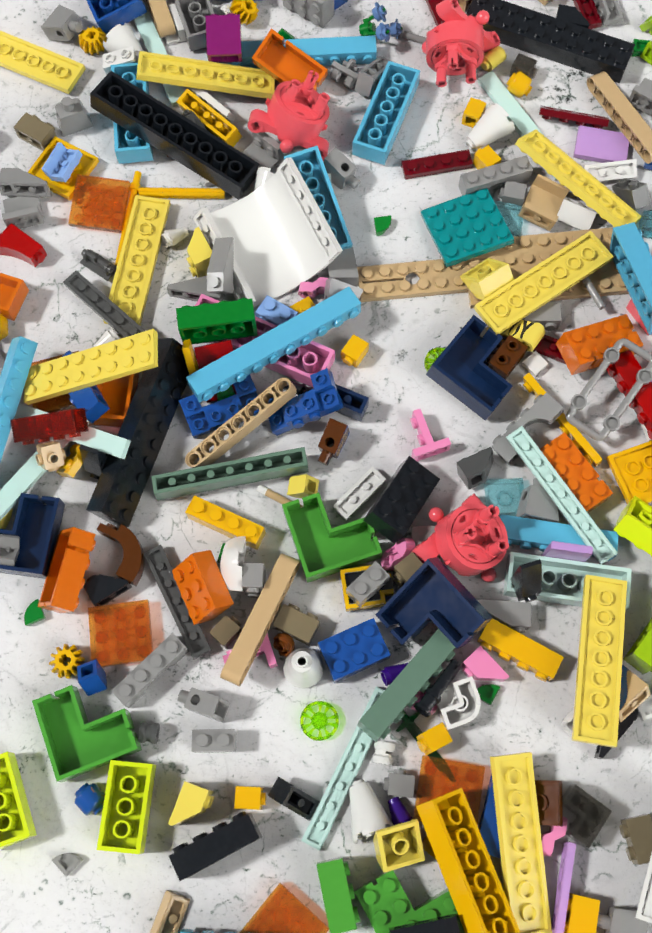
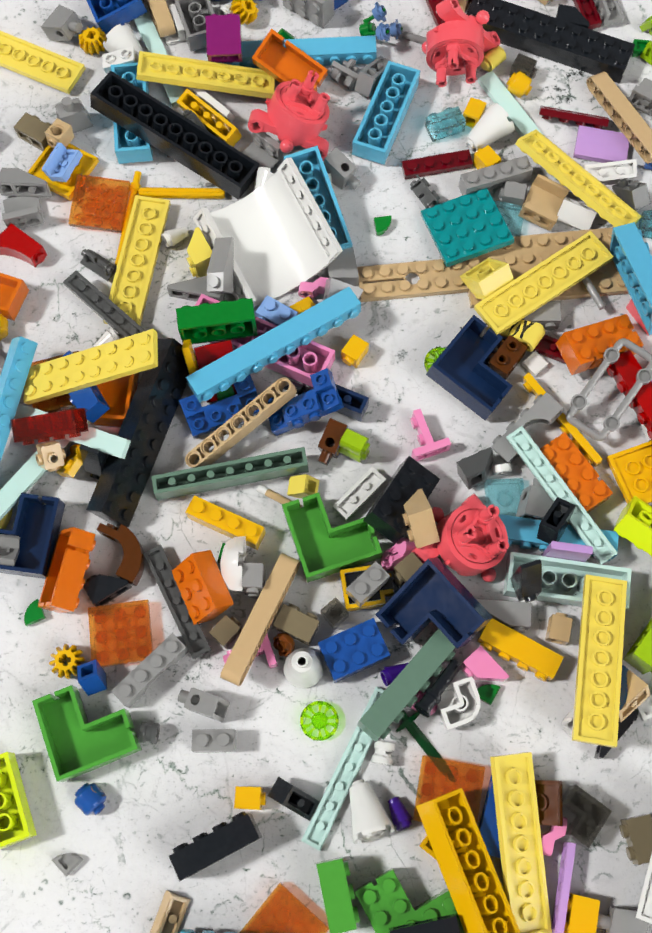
(59, 132): none -> tan brick
(126, 807): neon yellow brick -> none
(190, 803): light yellow slope -> none
(334, 613): none -> clear smoke brick
(354, 445): none -> lime brick
(398, 845): light yellow slope -> none
(399, 784): light grey brick -> none
(420, 187): none -> dark grey hinge
(420, 520): none -> tan slope
(433, 739): yellow brick -> none
(445, 123): none -> clear light blue brick
(502, 469): none -> white tile
(555, 521): none -> black slope
(559, 629): none -> tan brick

